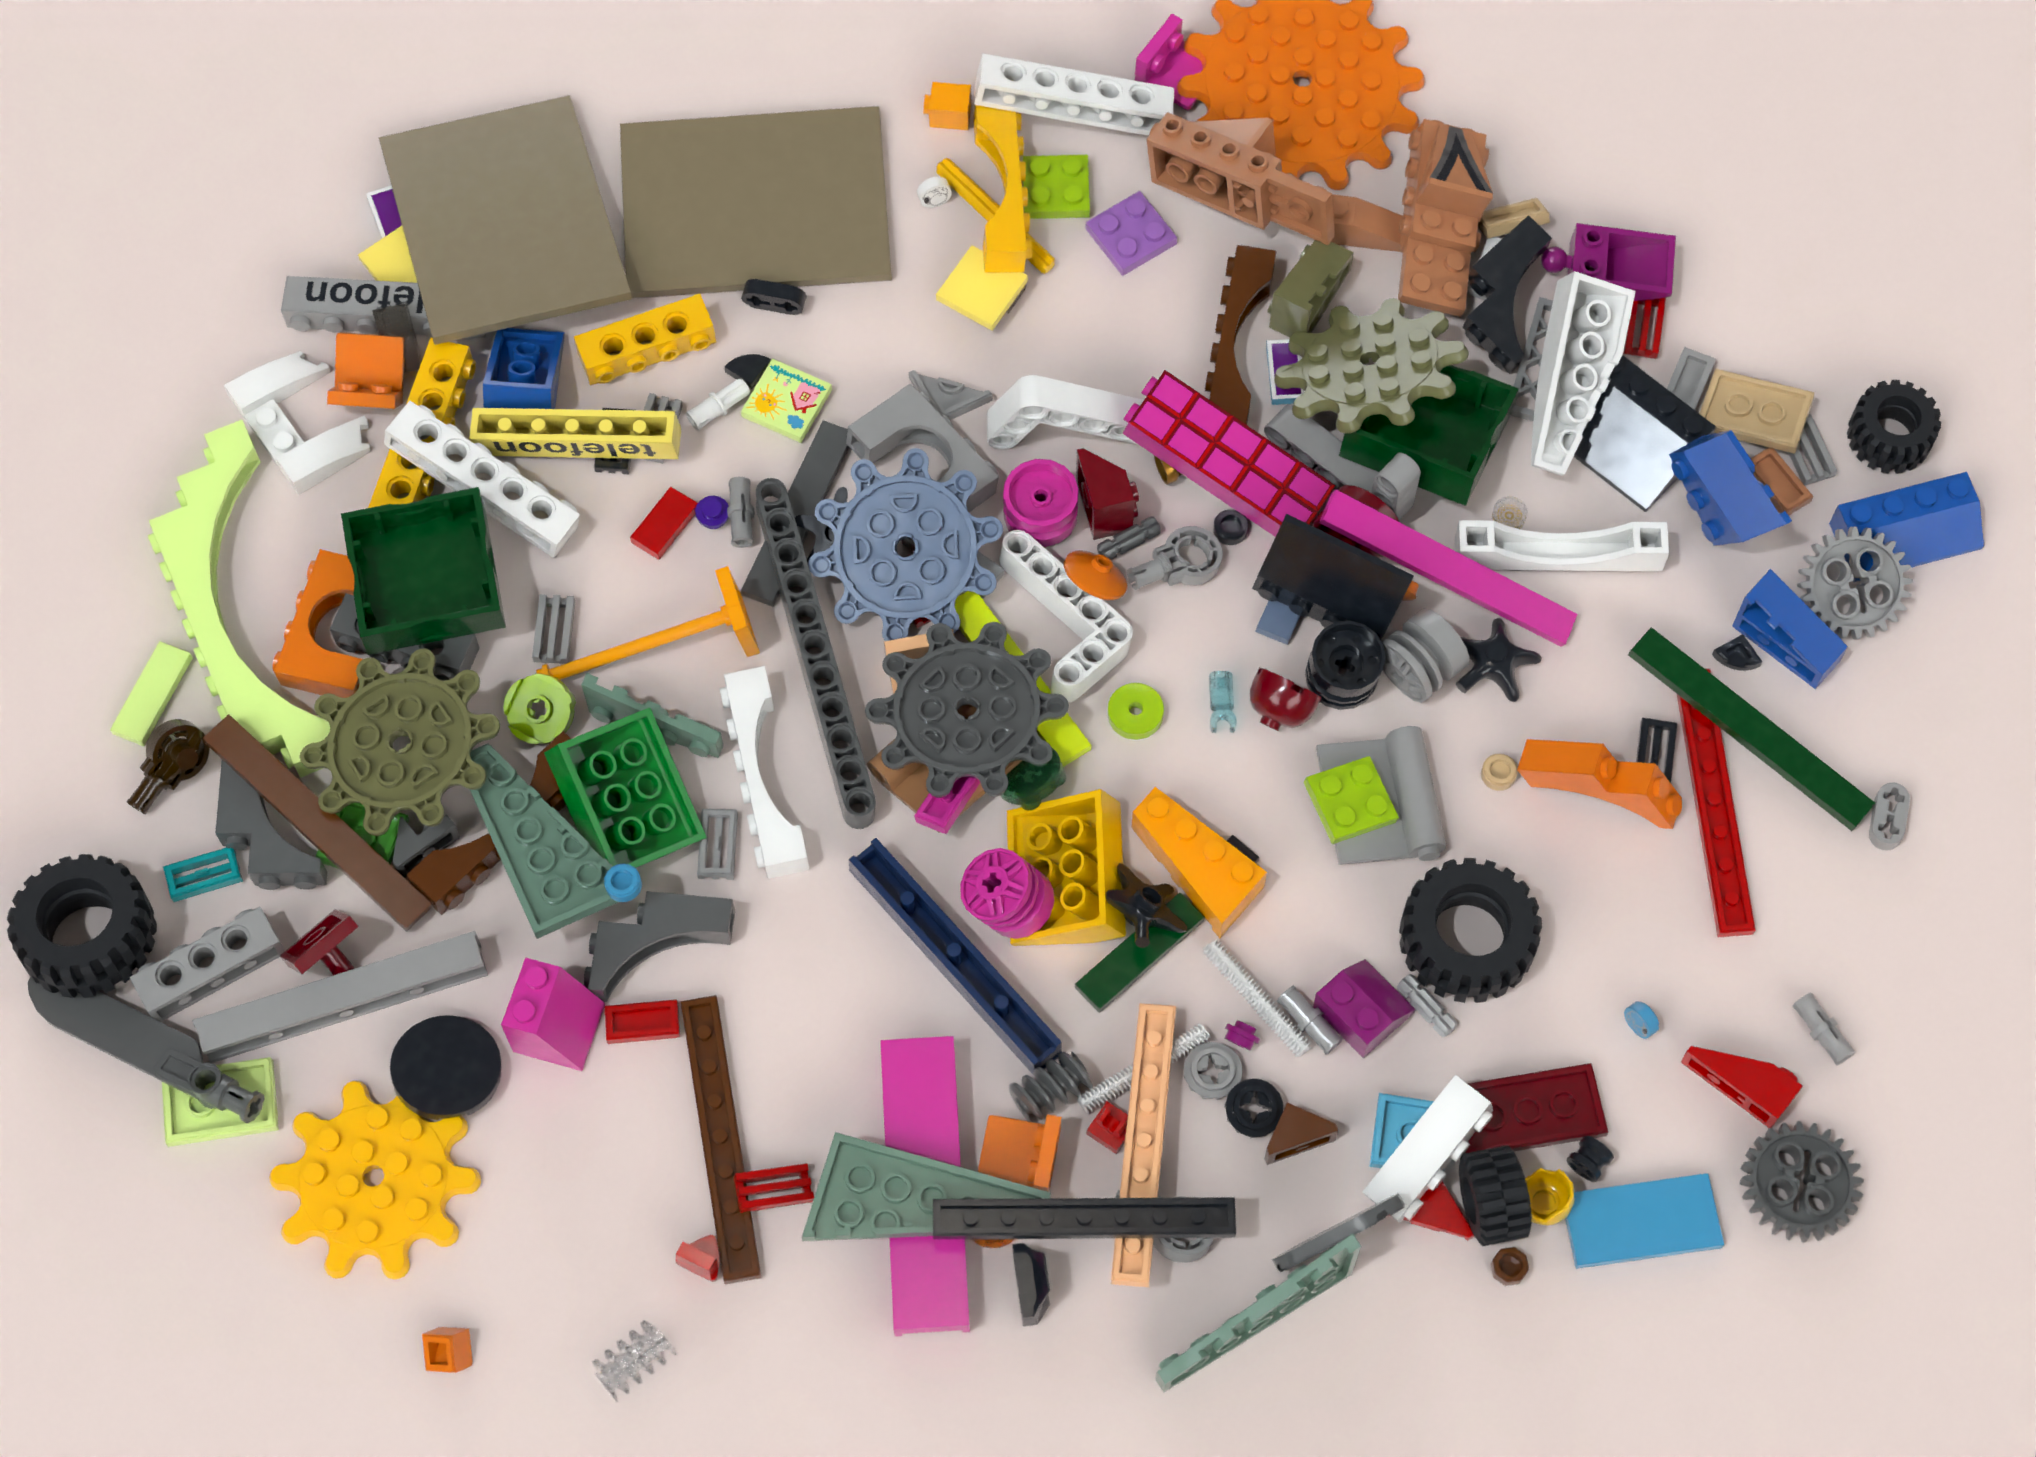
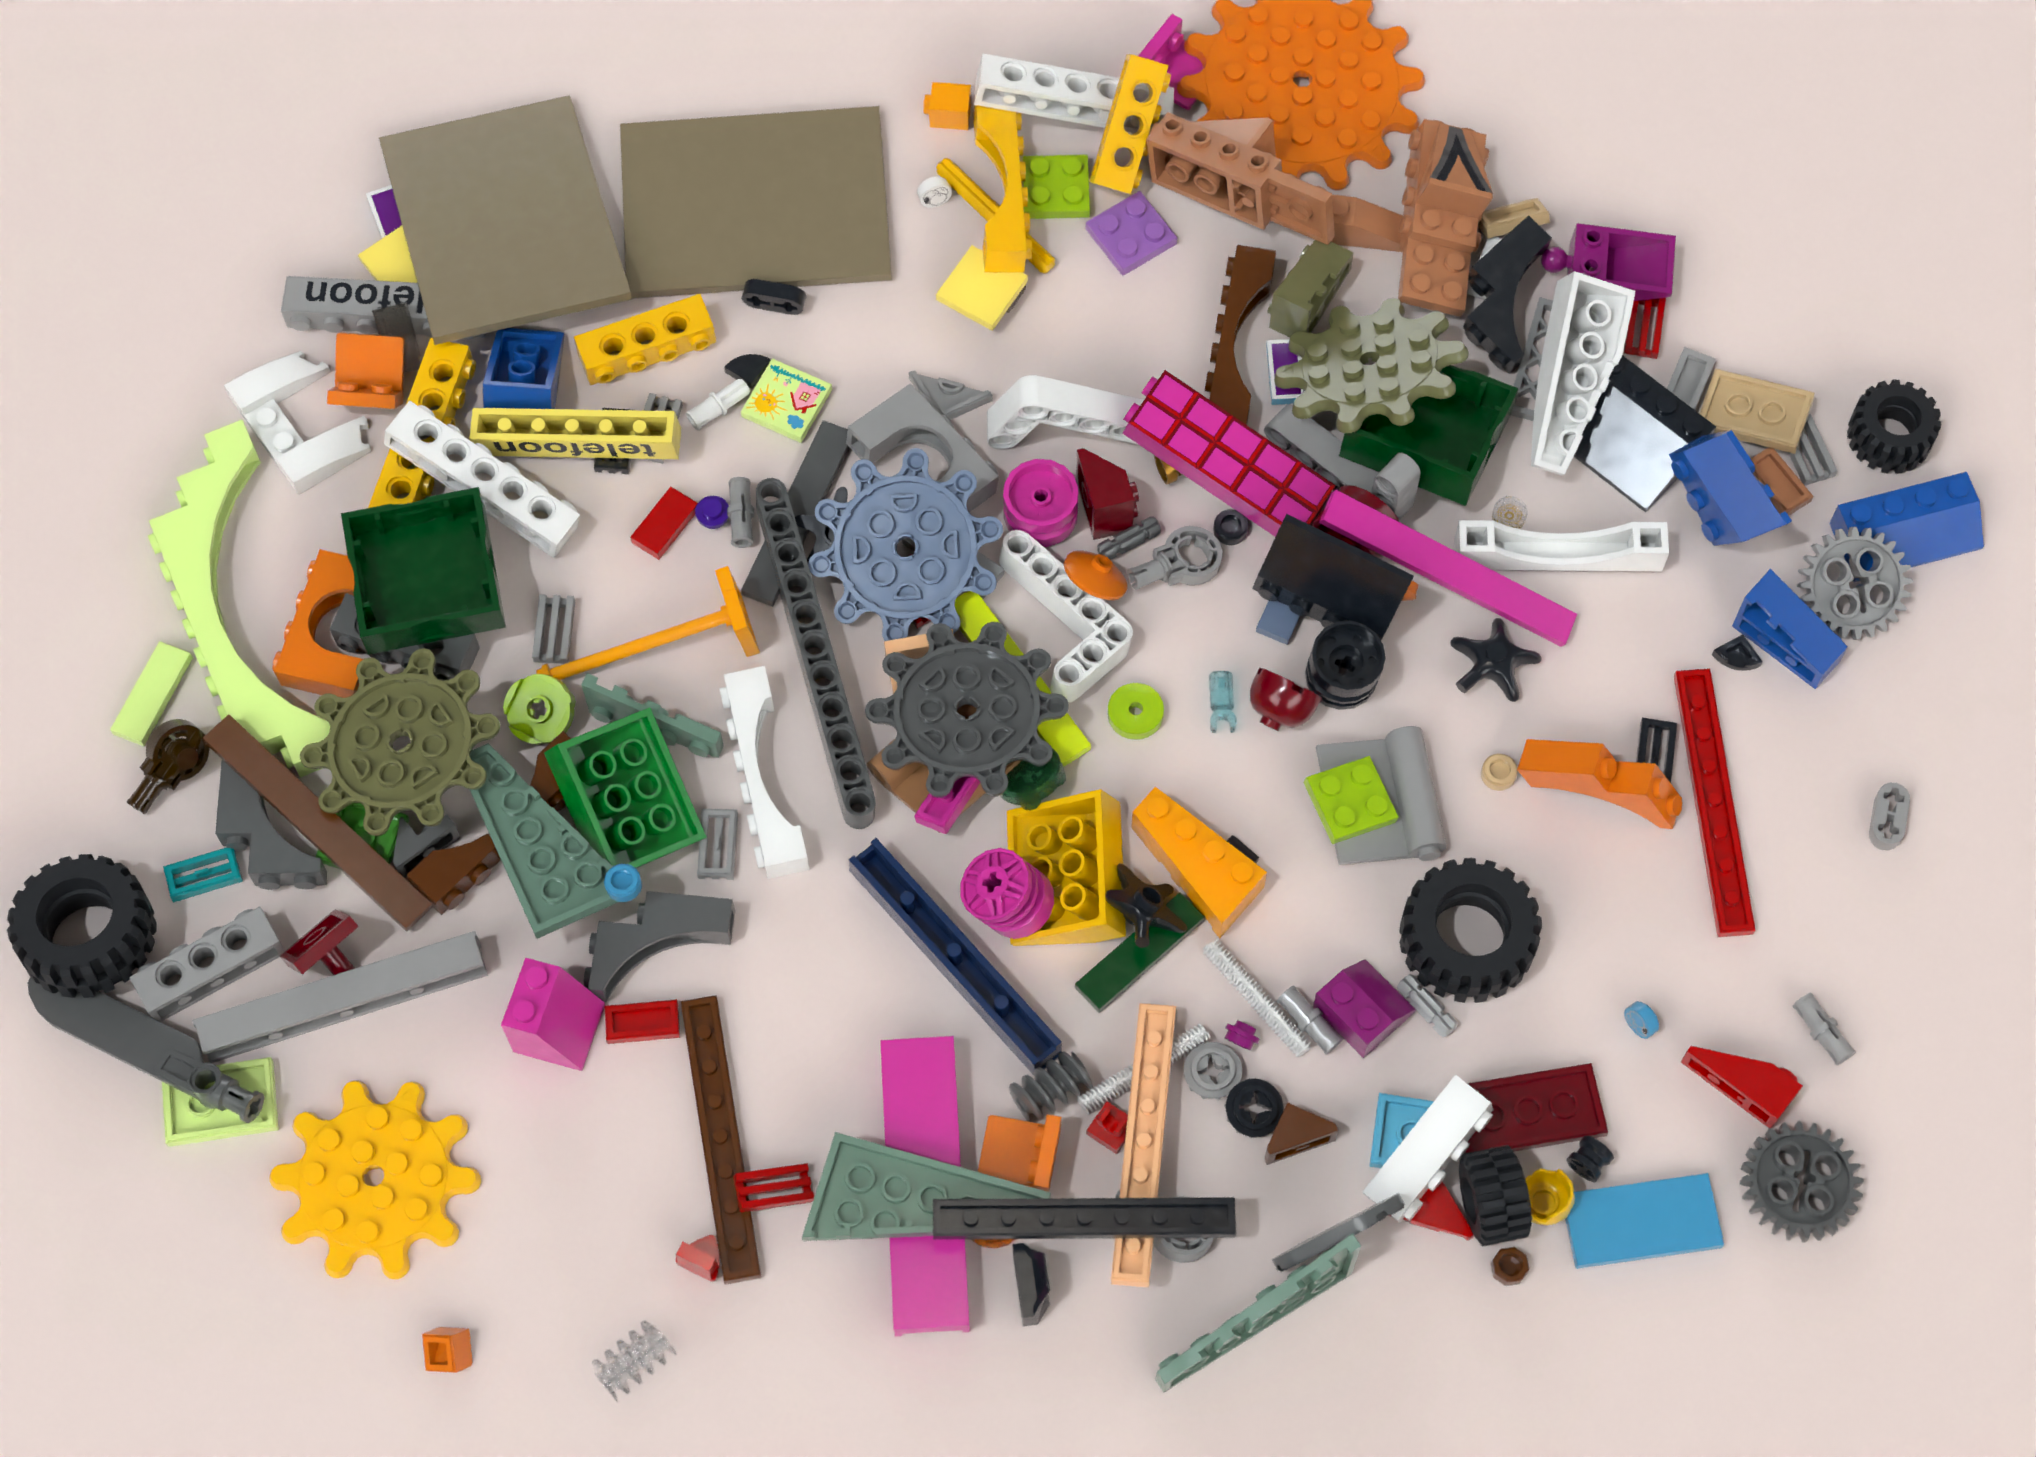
(445, 1067): black tile -> none
(1134, 71): none -> yellow brick
(1424, 655): light grey wheel -> none
(1751, 729): dark green tile -> none

